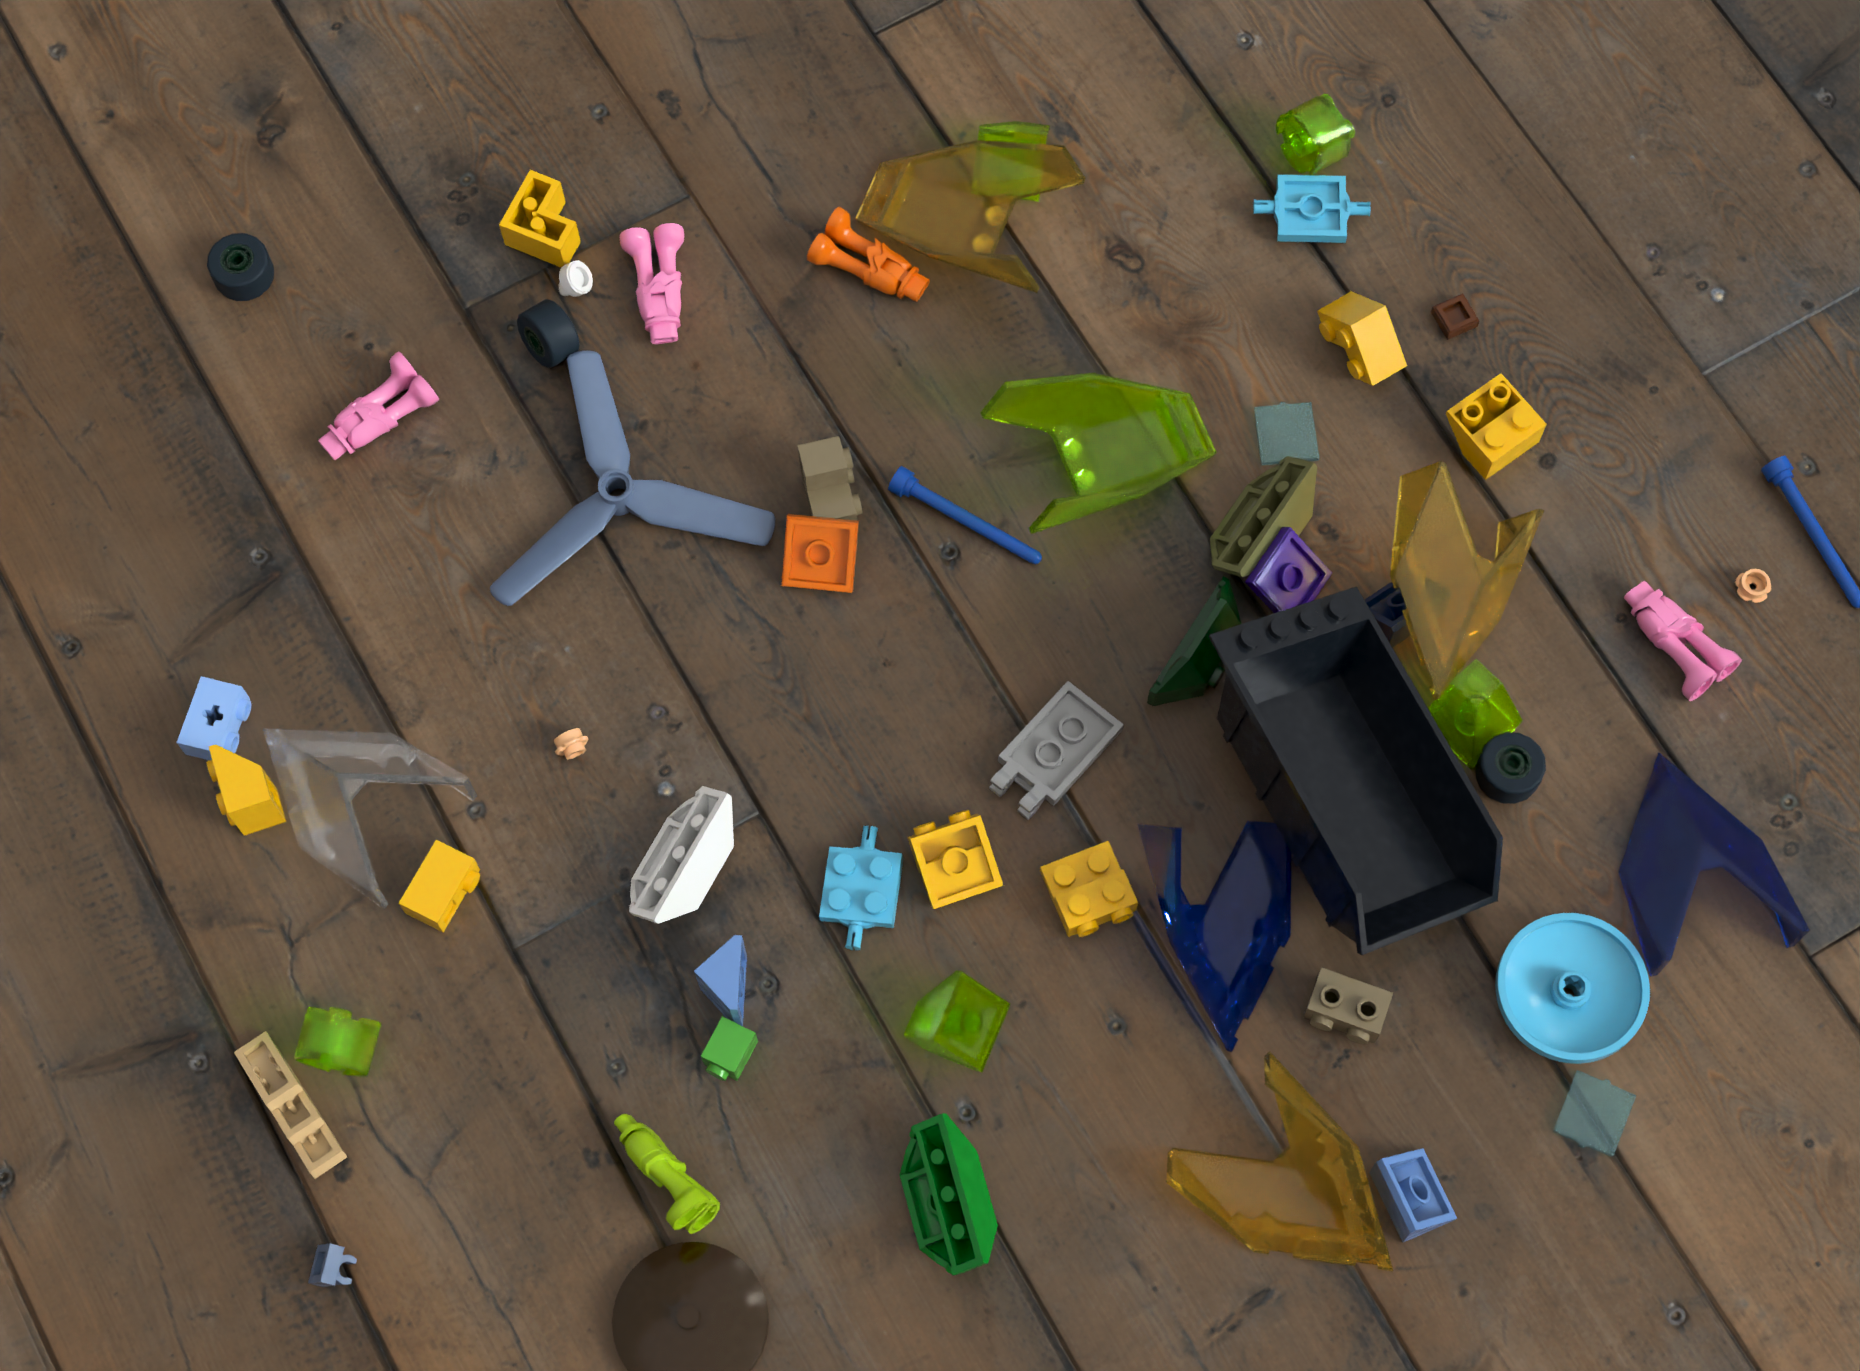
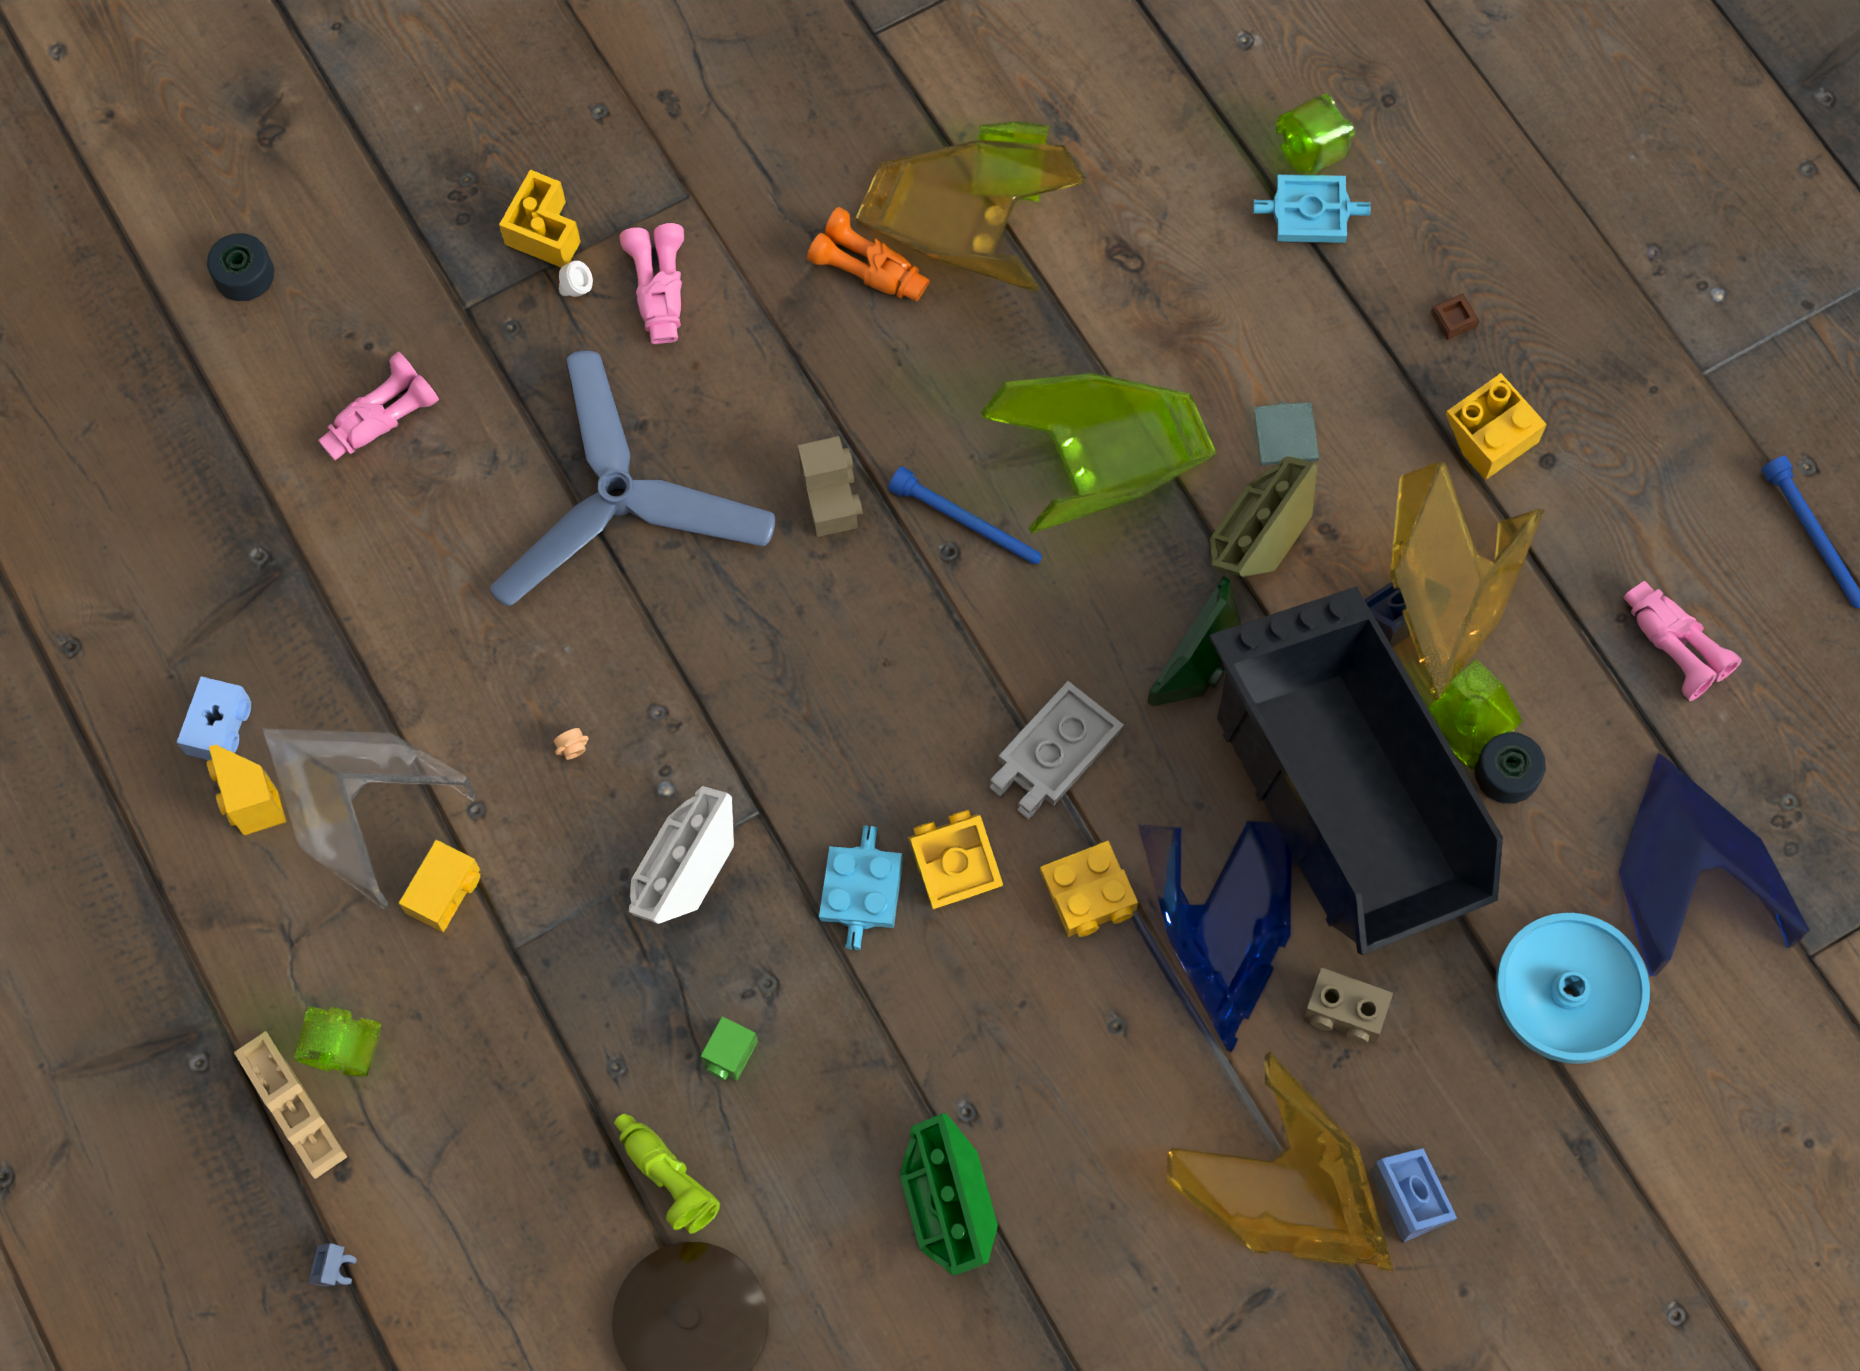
(548, 333): black wheel -> none
(724, 978): medium blue slope -> none
(820, 553): orange tile -> none
(958, 1021): clear neon green slope -> none
(1288, 573): dark purple tile -> none
(1365, 334): yellow brick -> none
(1594, 1113): clear light blue piece -> none
(1759, 579): light nougat plate -> none

